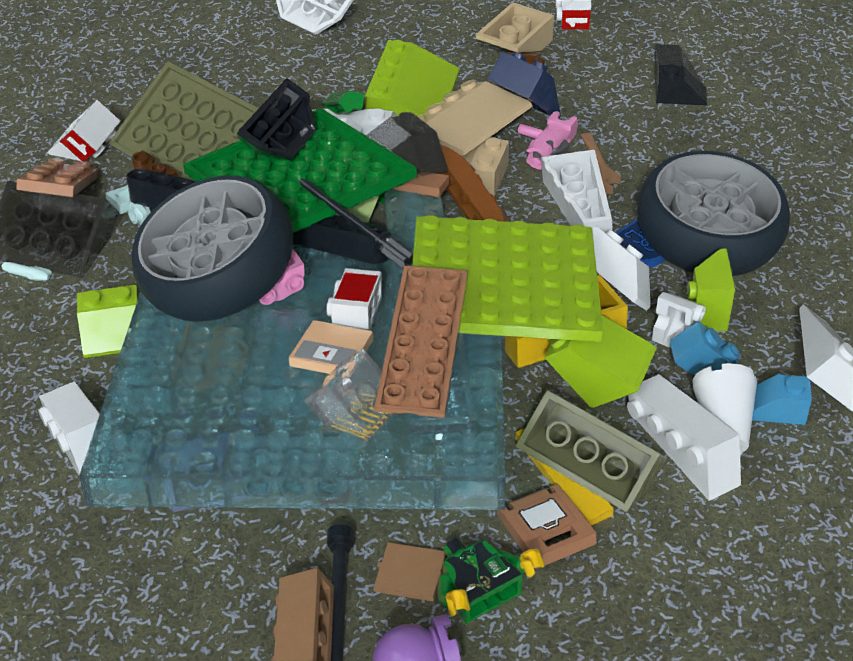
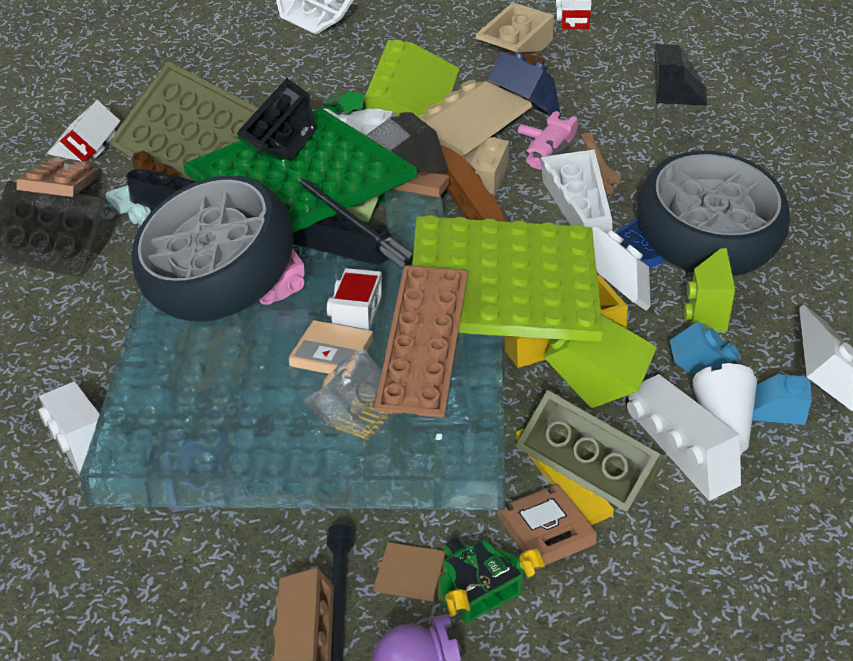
(34, 273): light aqua piece -> none
(105, 318): slope -> none
(674, 317): white cylinder -> none

